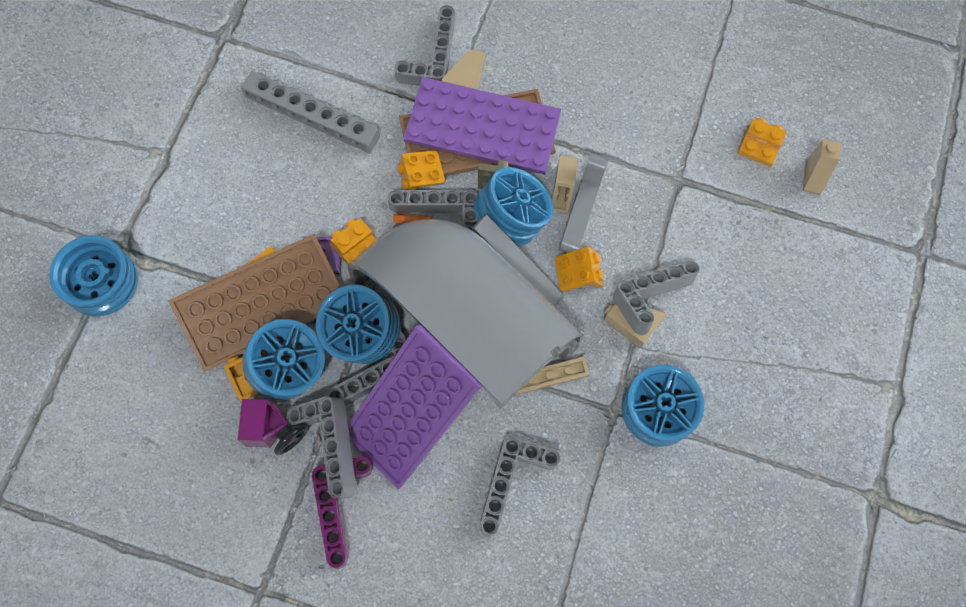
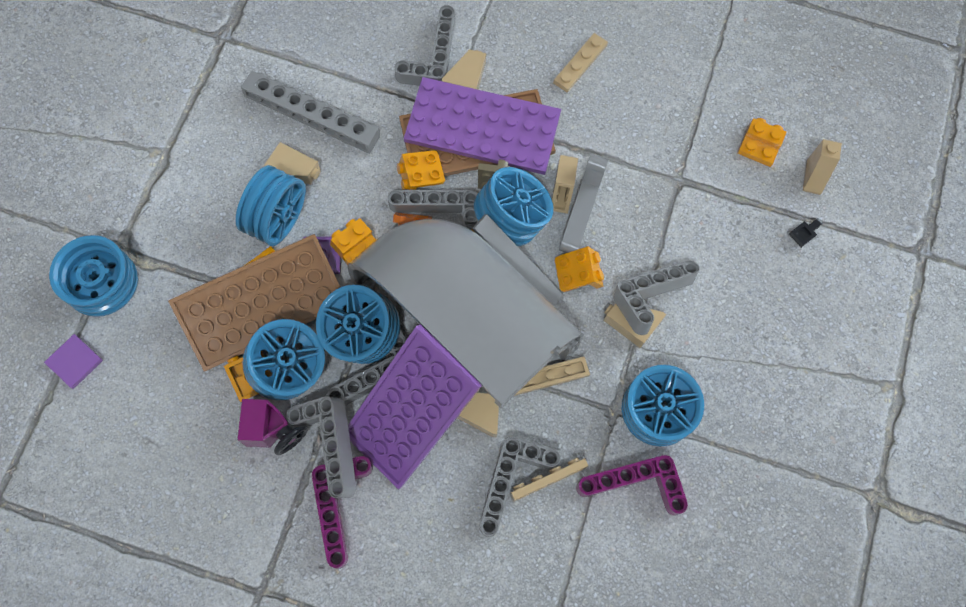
(73, 361): none -> medium lavender tile
(270, 205): none -> dark azure wheel
(294, 163): none -> tan slope
(481, 414): none -> tan slope
(540, 482): none -> tan plate
(580, 62): none -> tan plate
(636, 477): none -> magenta beam
(805, 232): none -> black plate

